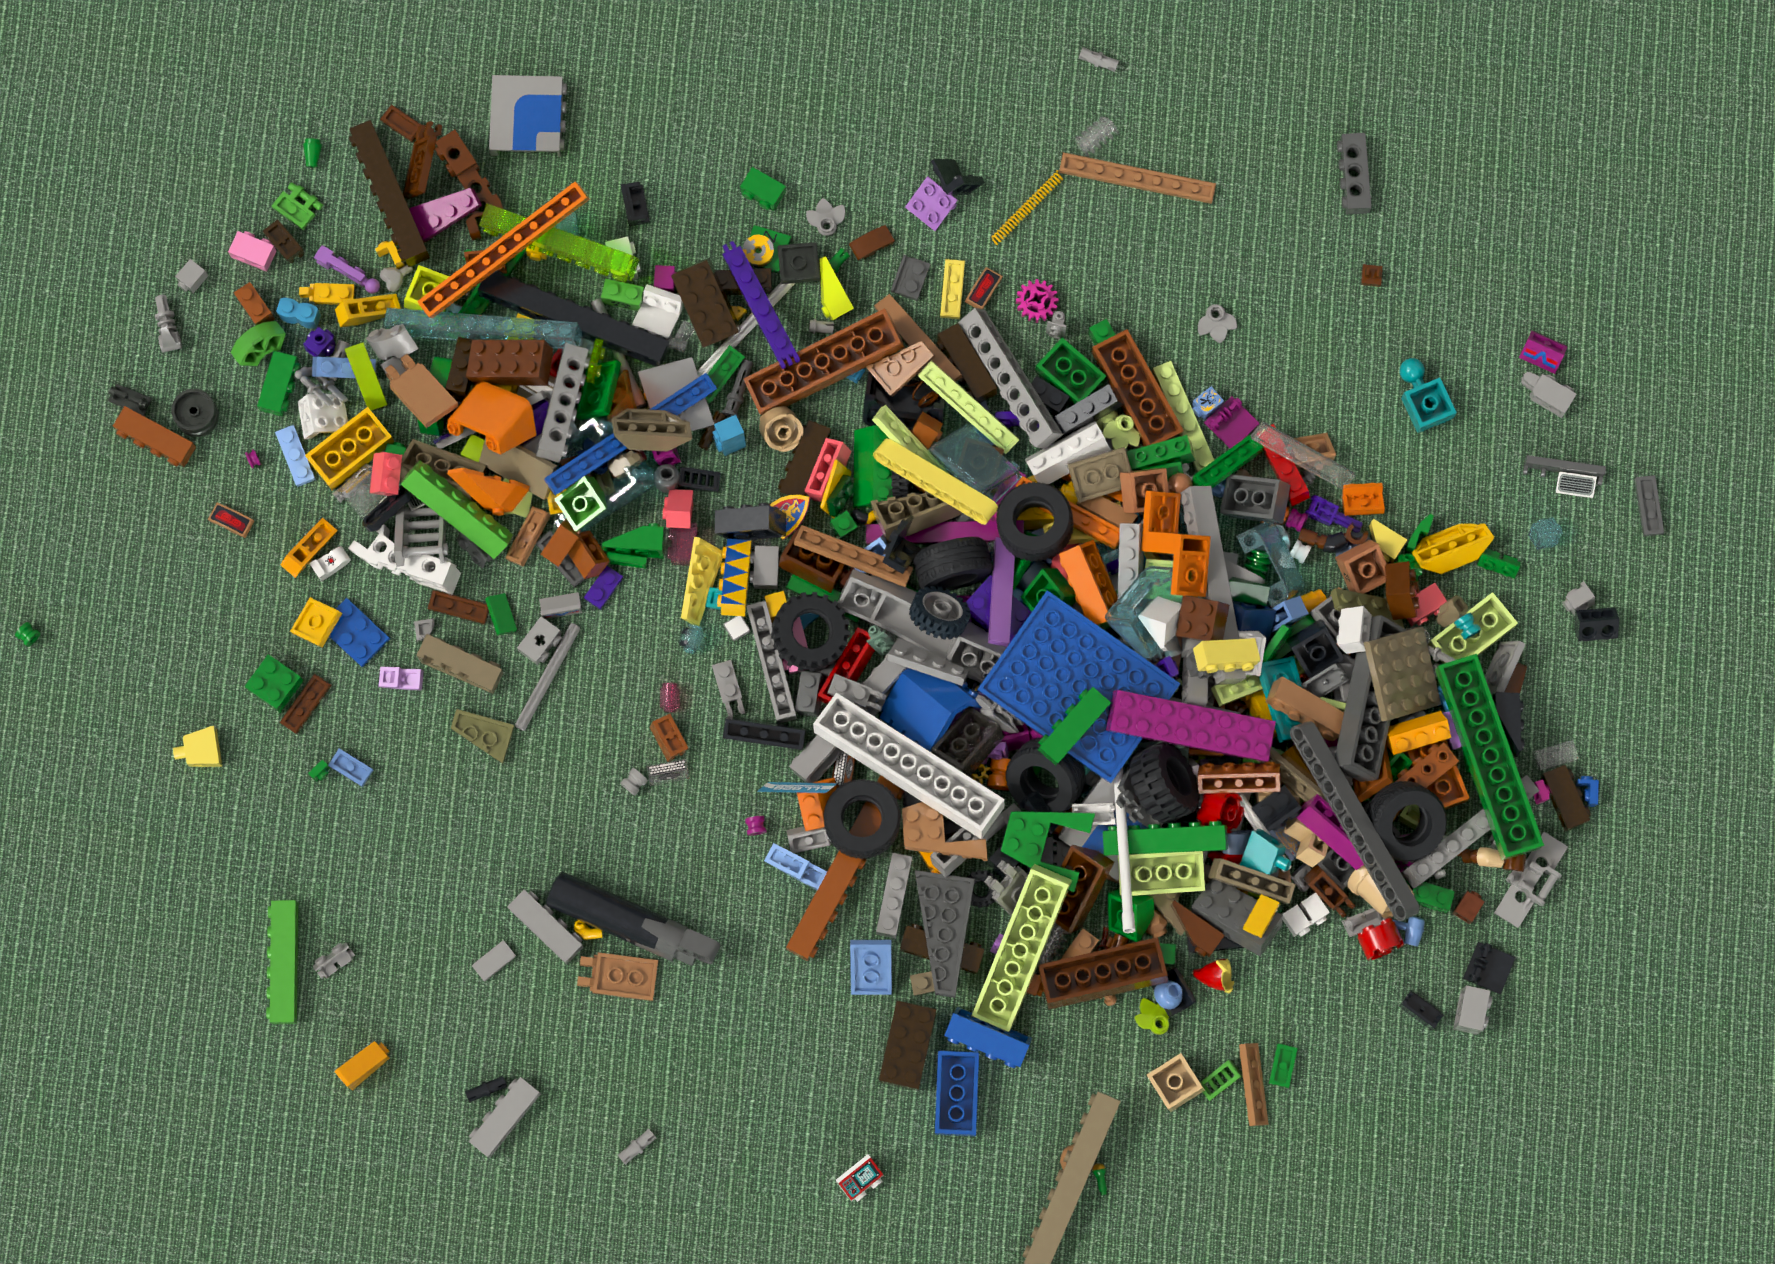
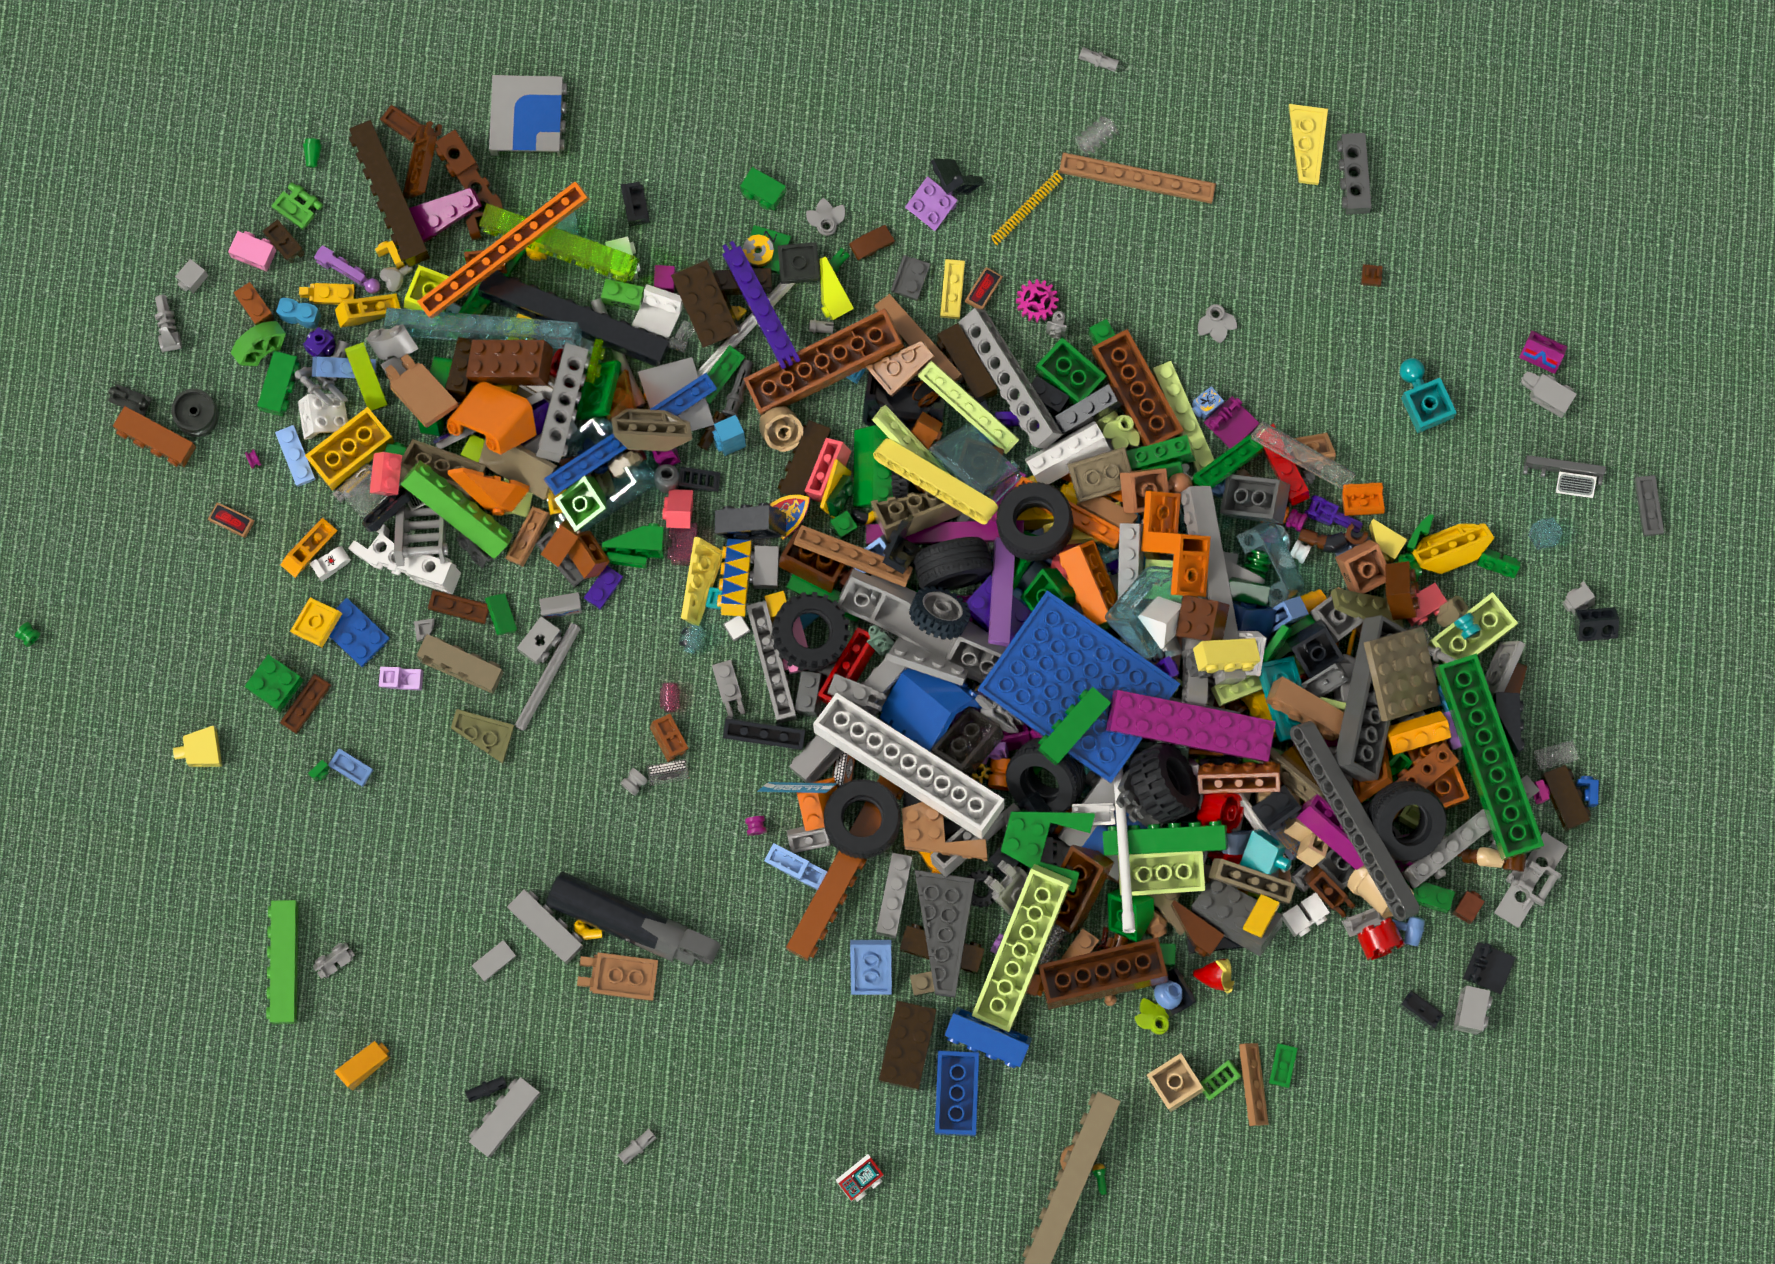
(1308, 135): none -> light yellow wing
(1354, 629): white brick -> none

